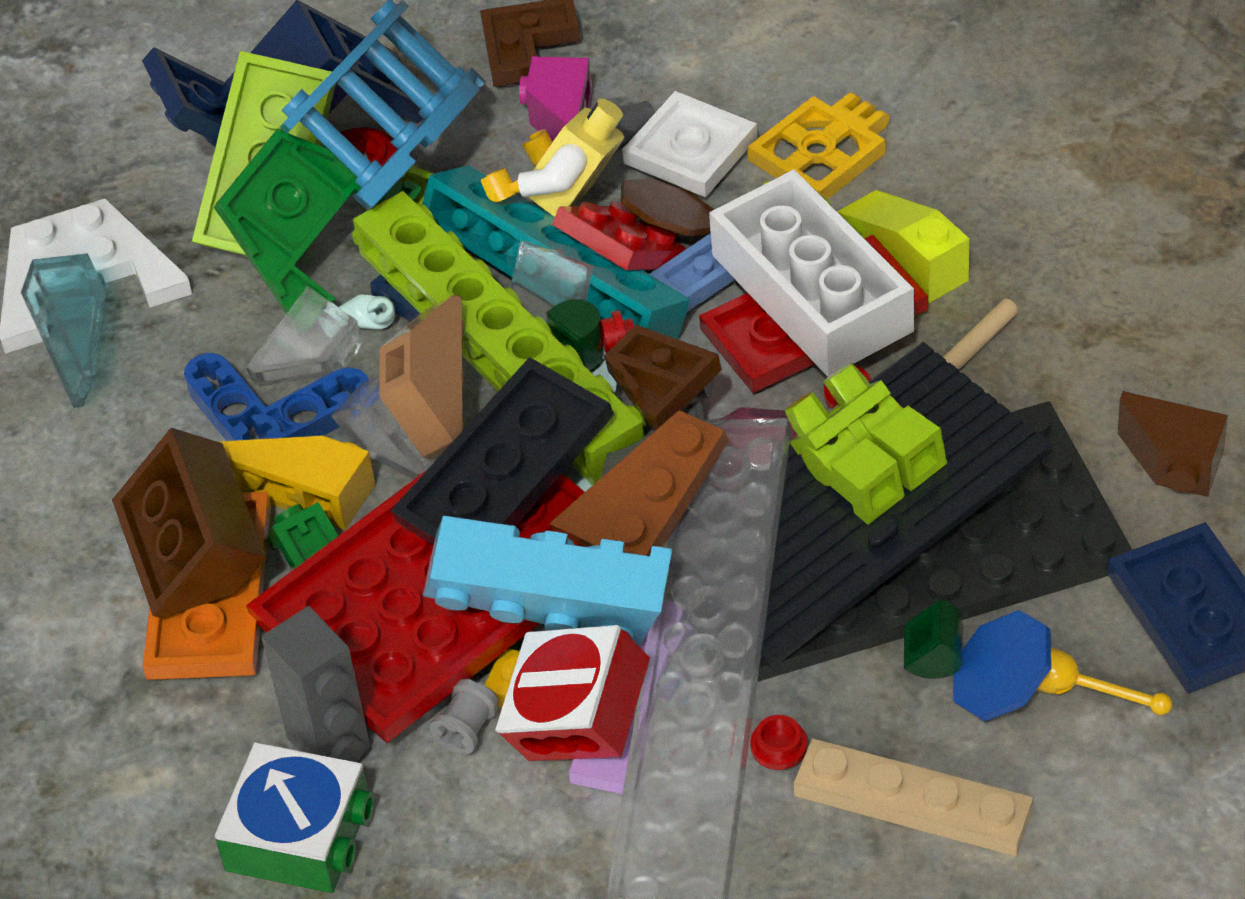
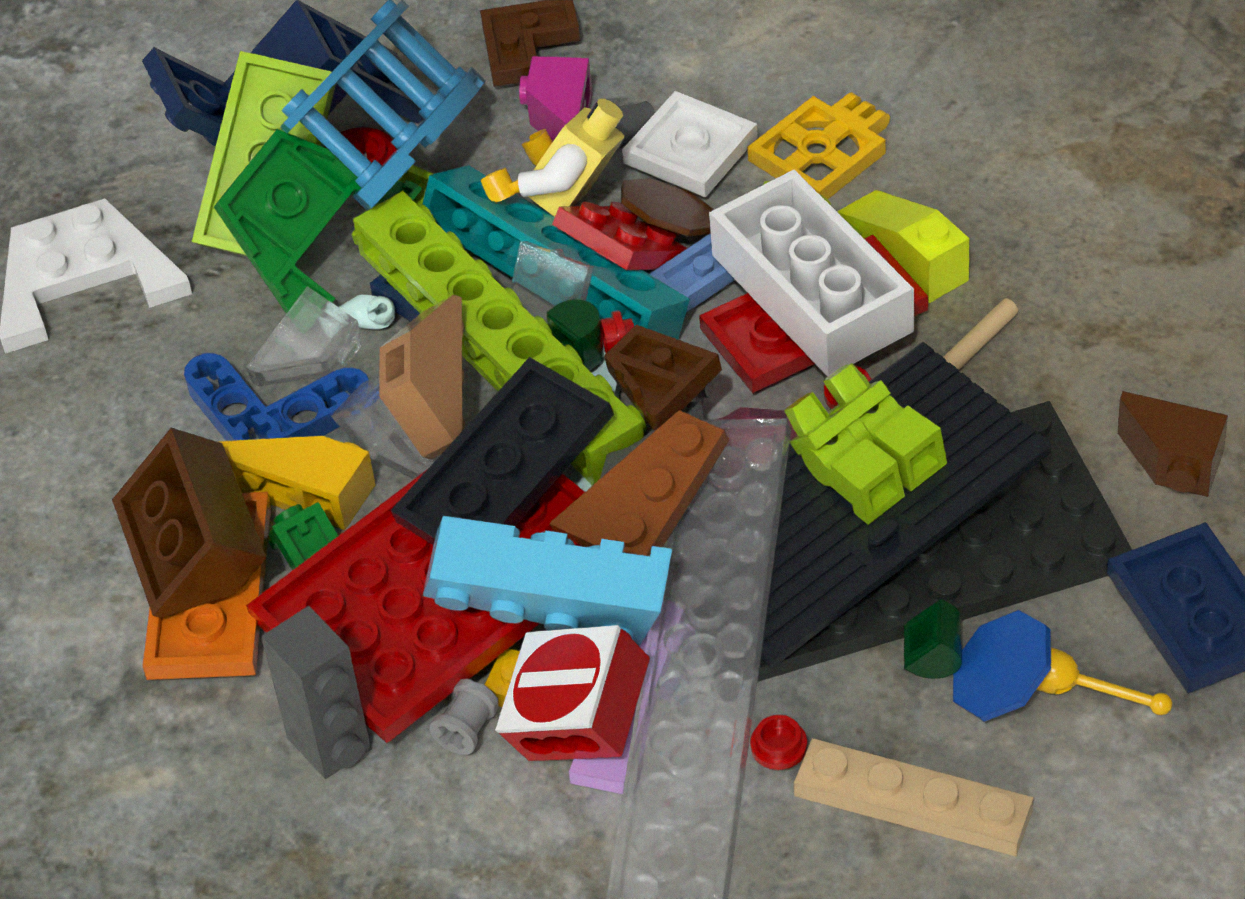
(67, 308): clear light blue slope -> none
(294, 818): piece -> none

